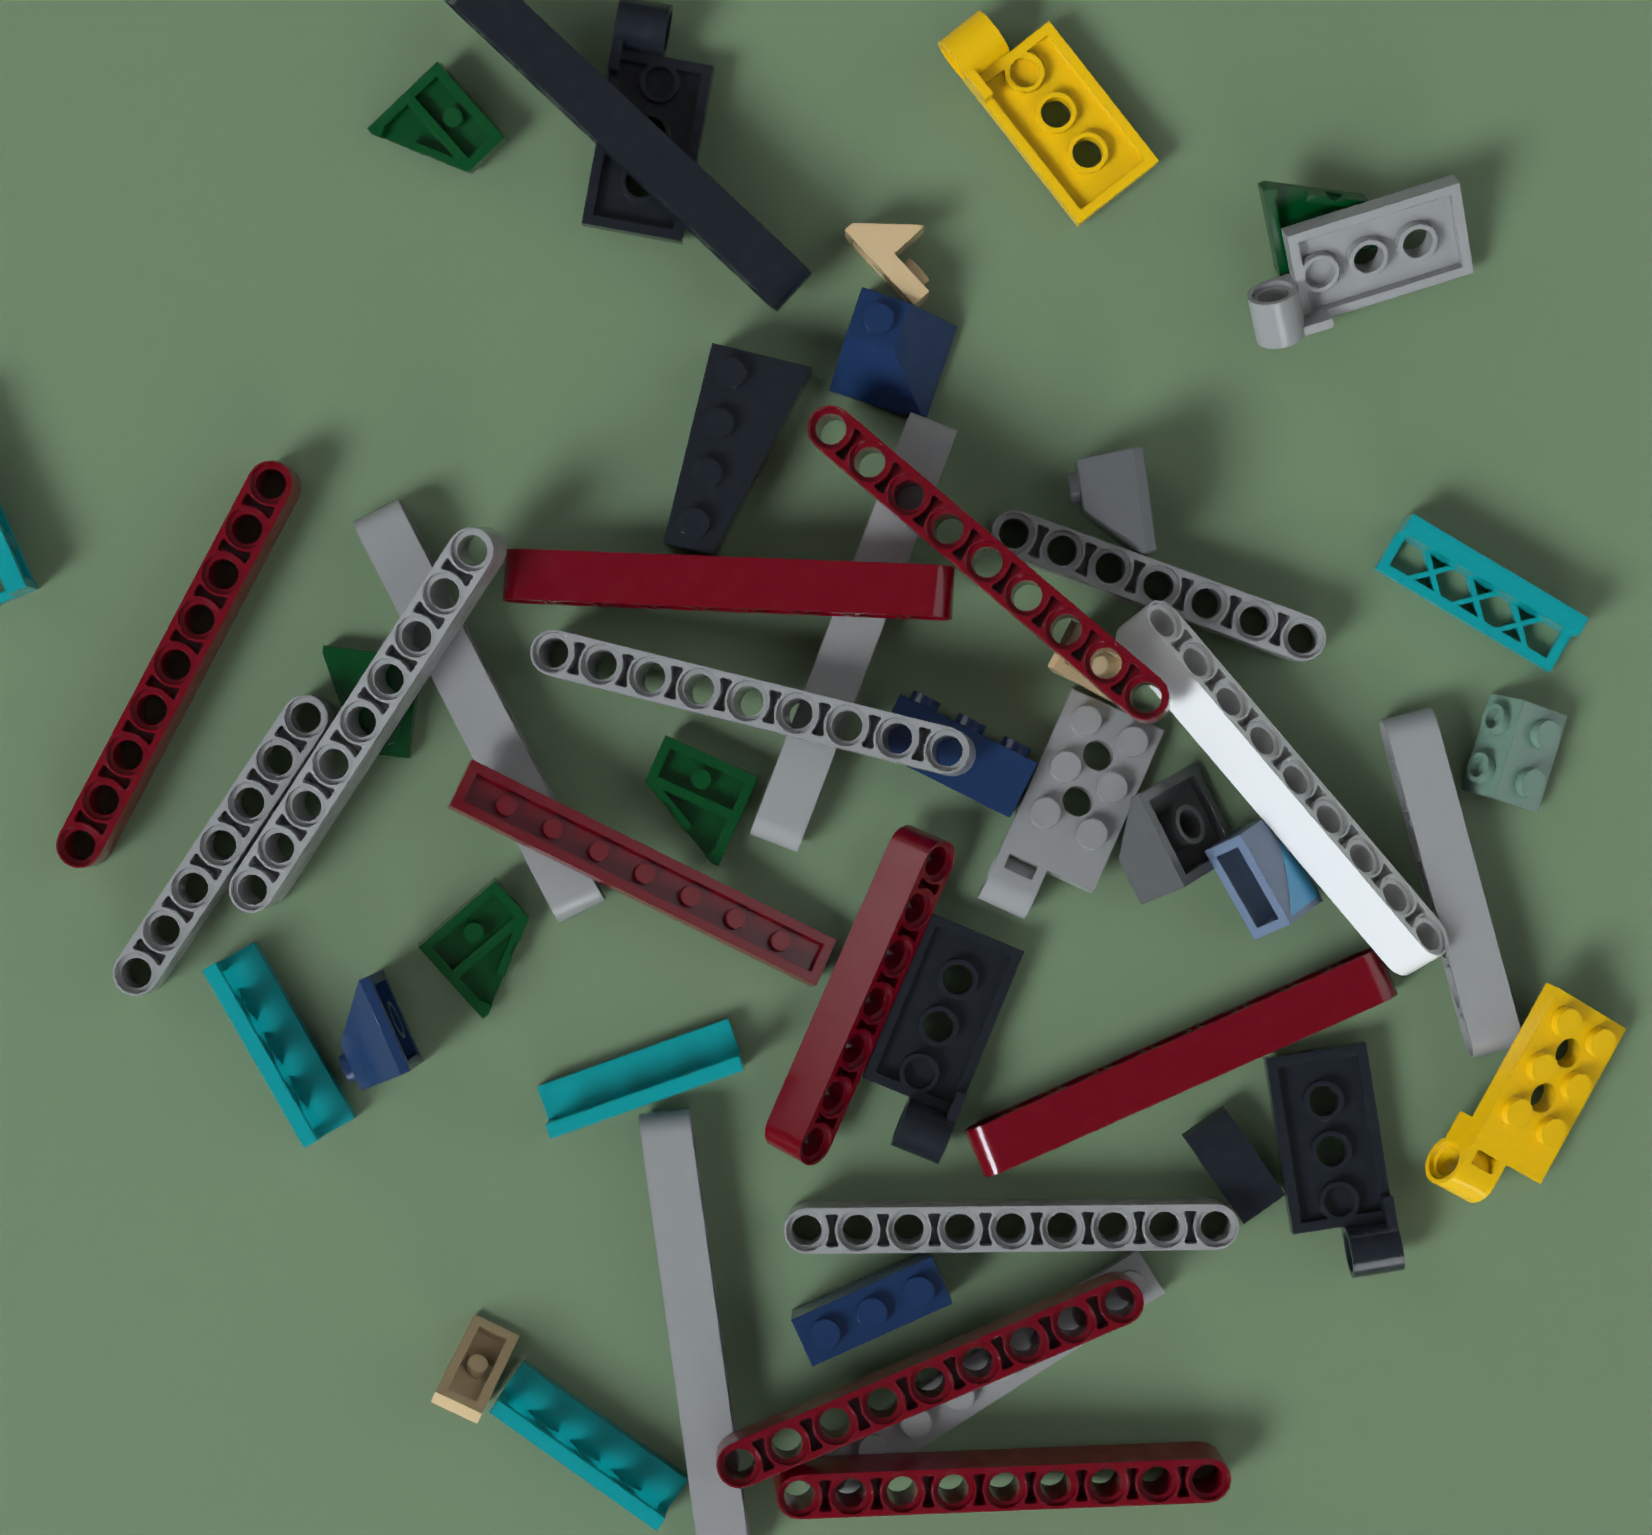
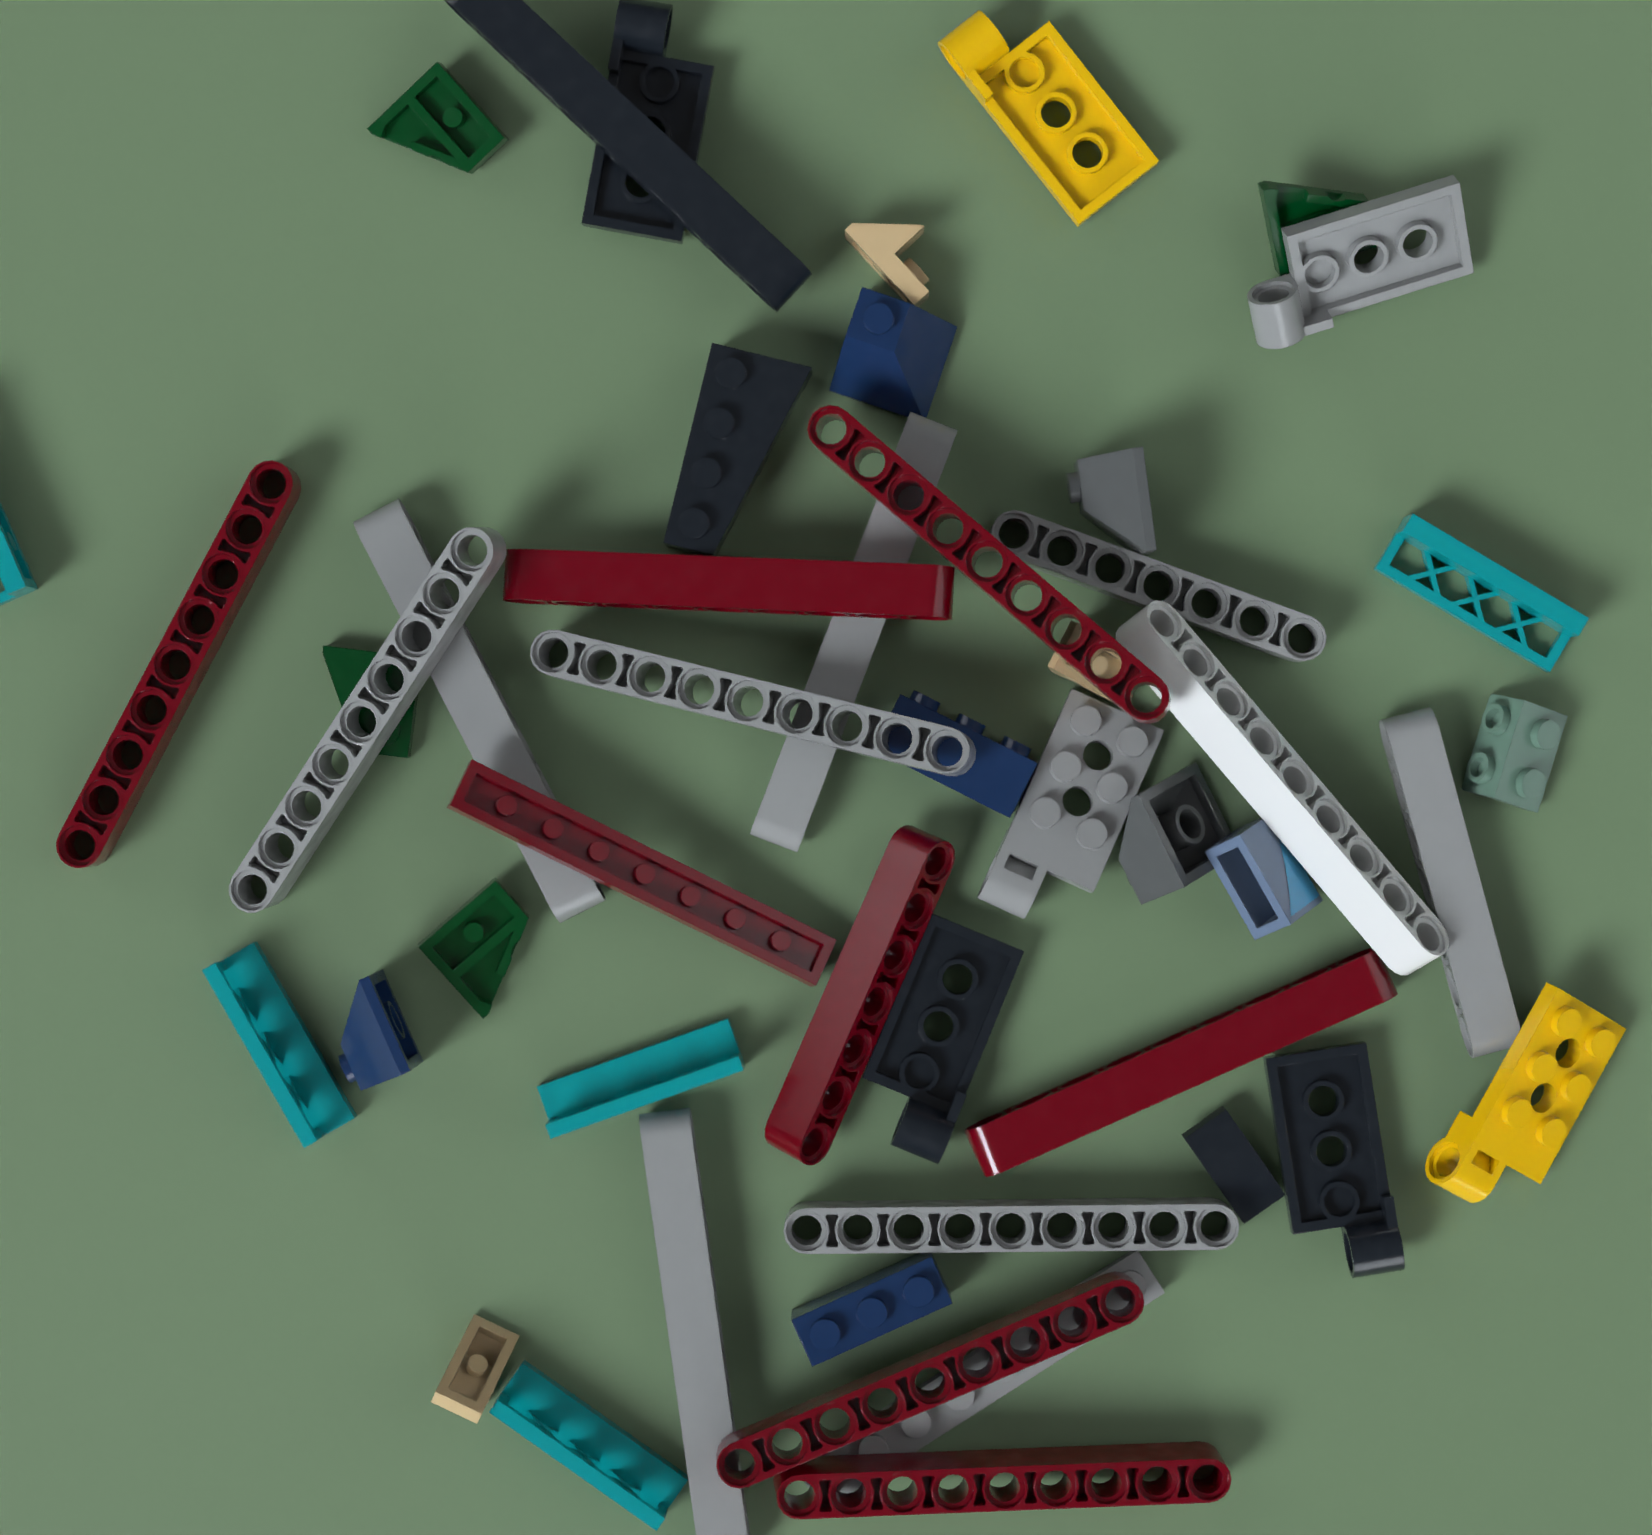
(203, 858): light grey beam -> none
(701, 794): dark green wing -> none

